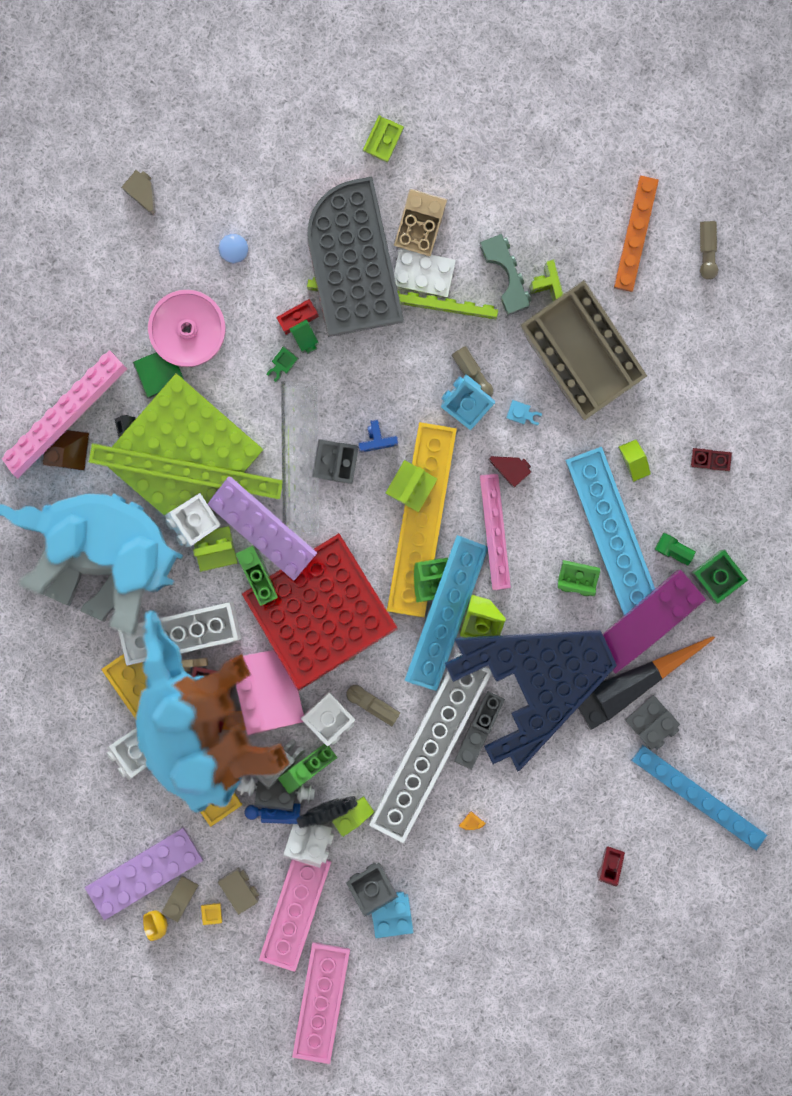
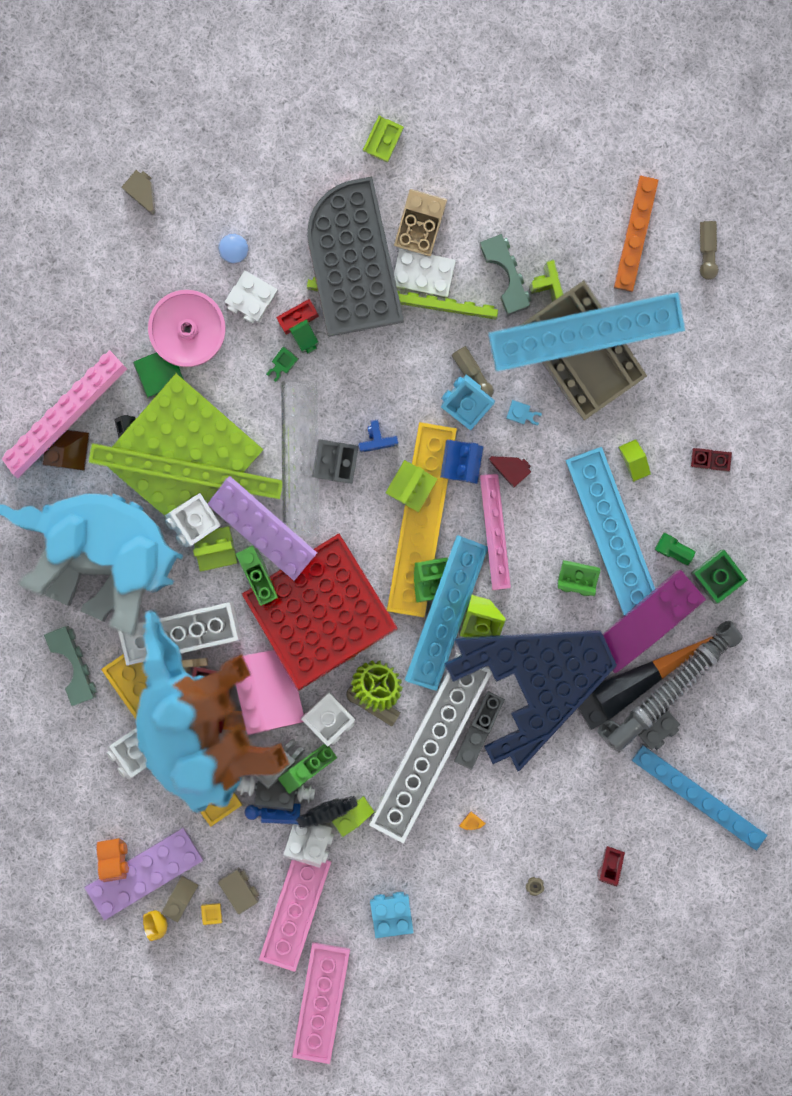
(80, 687): none -> sand green arch
(112, 860): none -> orange brick
(250, 297): none -> white plate
(371, 889): dark grey plate -> none
(386, 697): none -> lime gear
(462, 461): none -> blue bracket
(535, 881): none -> dark tan plate
(586, 331): none -> medium azure plate
(641, 717): none -> dark grey piece

